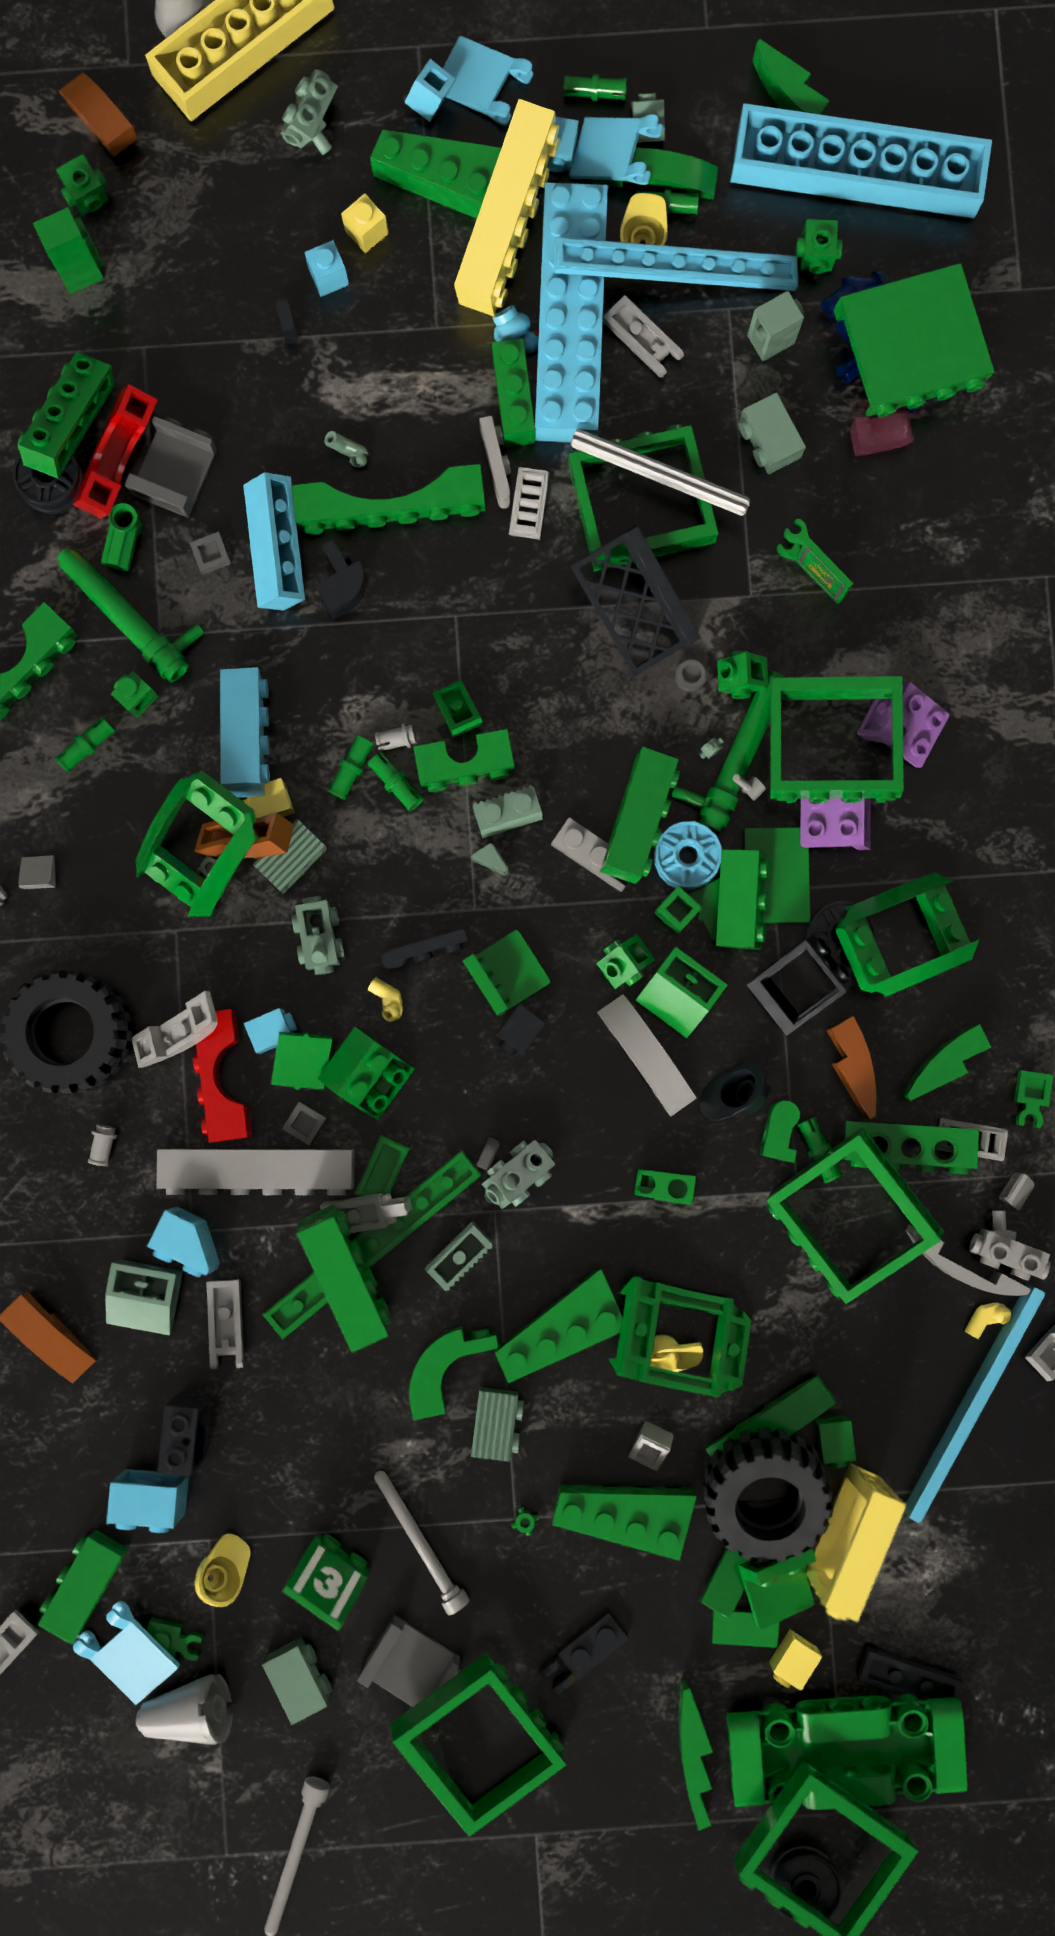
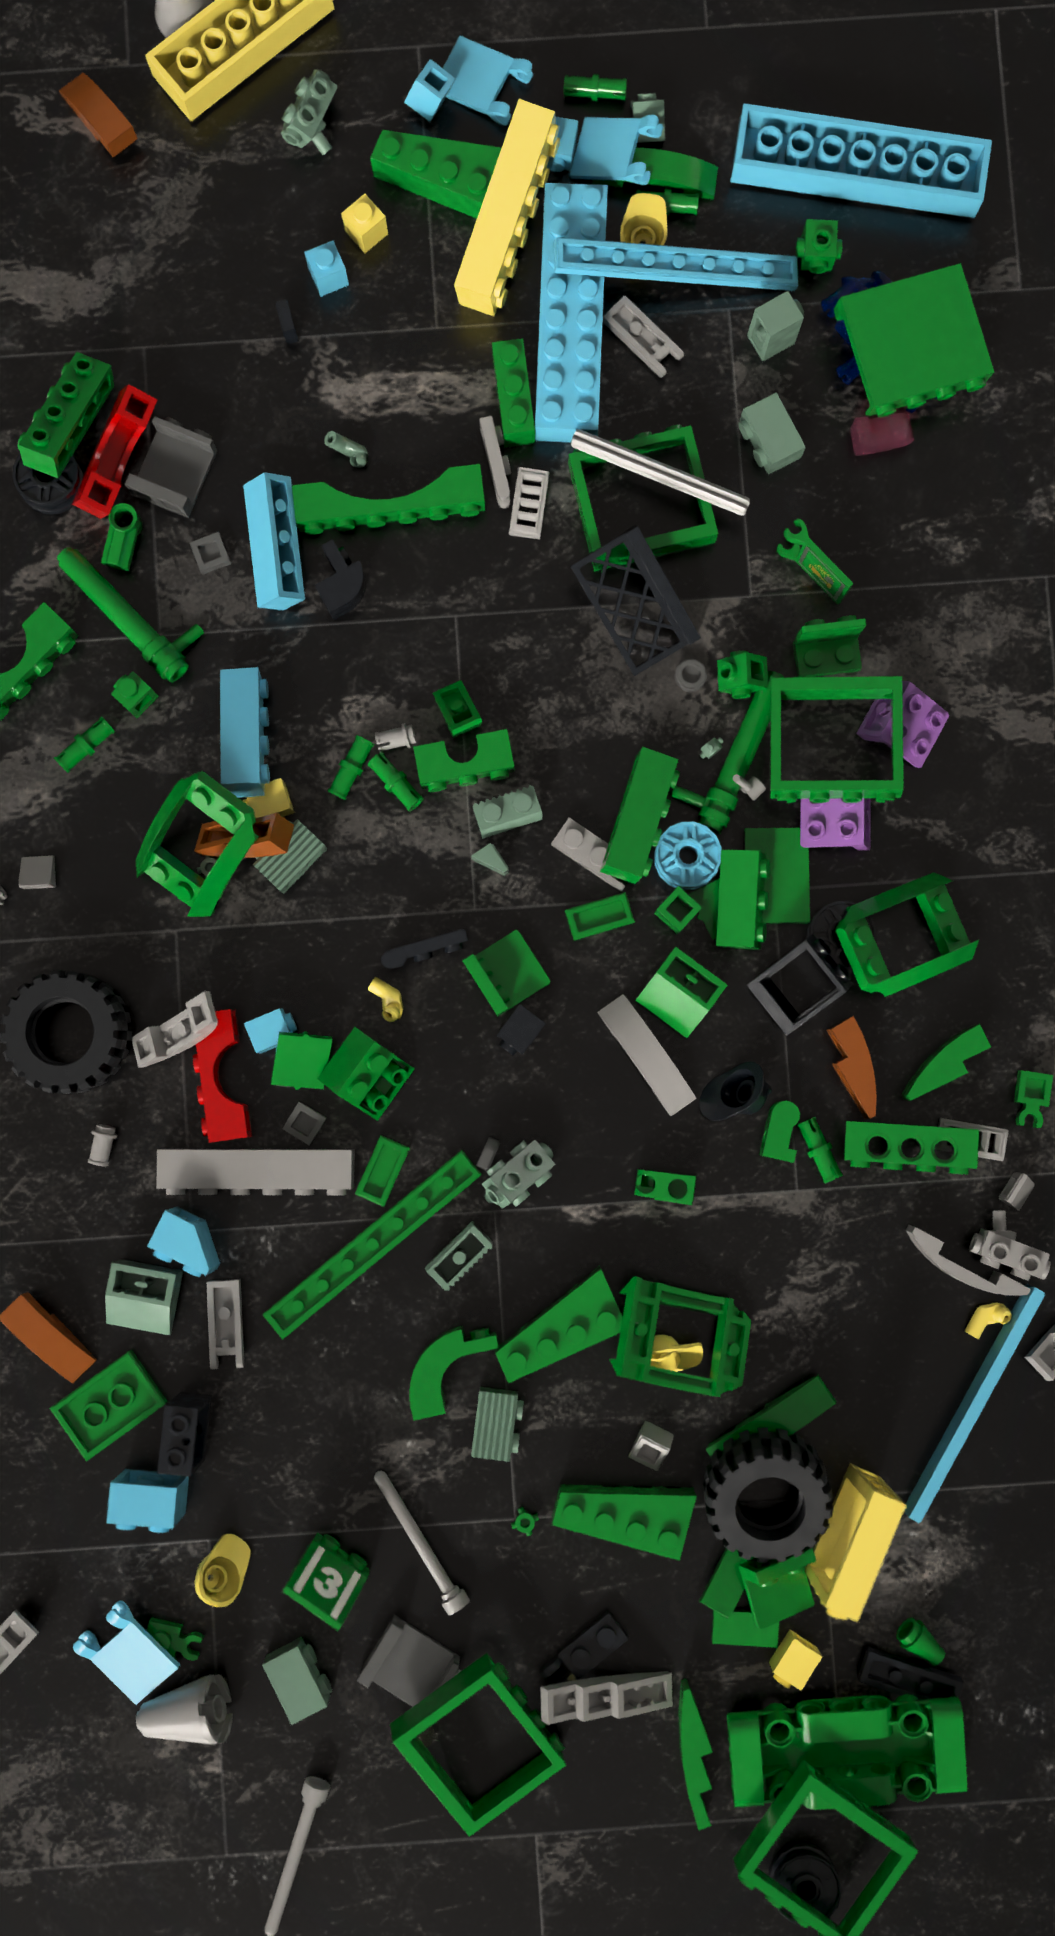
(70, 249): green brick -> none
(81, 1585): green brick -> none
(82, 185): green brick -> none
(108, 1405): none -> green tile
(319, 946): sand green brick -> none
(342, 1277): green brick -> none
(371, 1211): light grey hinge -> none
(515, 325): medium azure animal -> none
(599, 916): none -> green tile
(606, 1696): none -> light grey slope
(625, 961): green brick -> none
(787, 81): green slope -> none
(828, 647): none -> green bracket
(835, 1440): green brick -> none
(892, 1183): green window -> none
(919, 1641): none -> green cone

